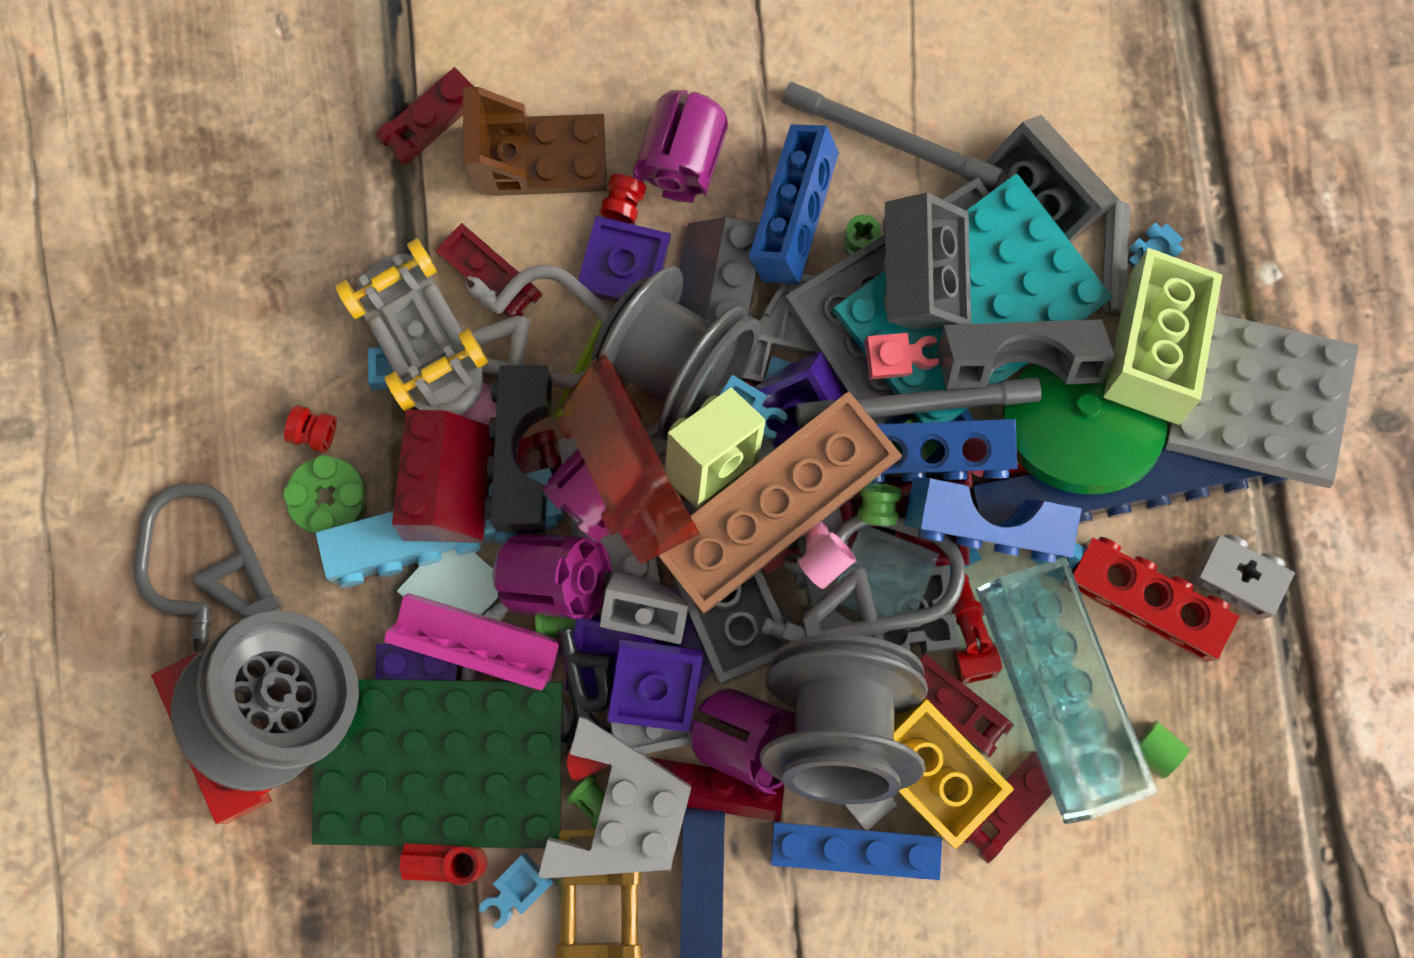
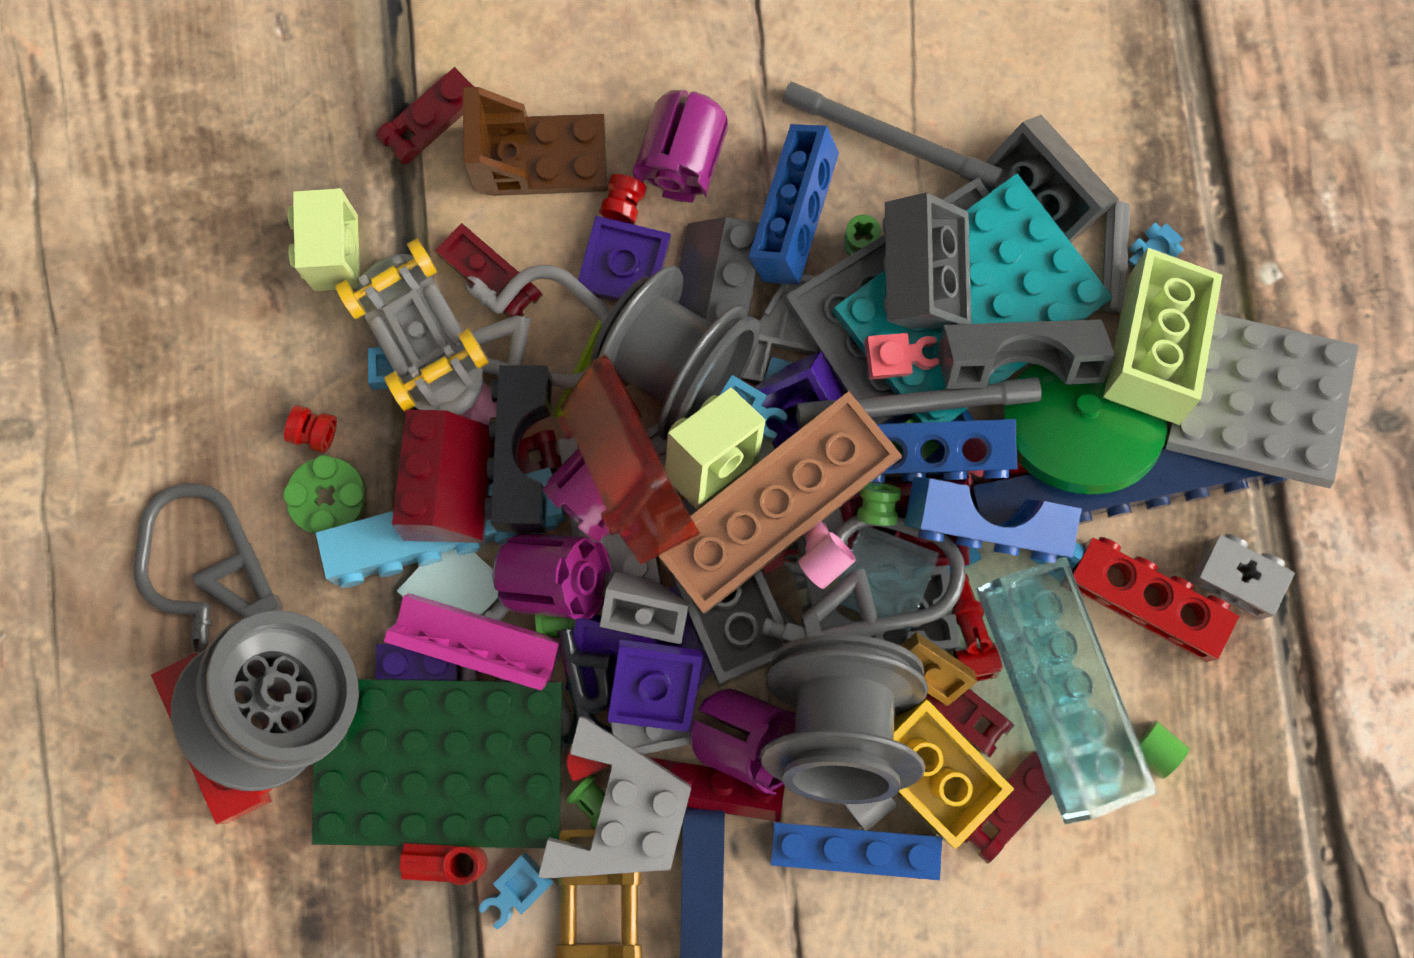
(324, 238): none -> yellowish green brick
(944, 674): none -> pearl gold plate

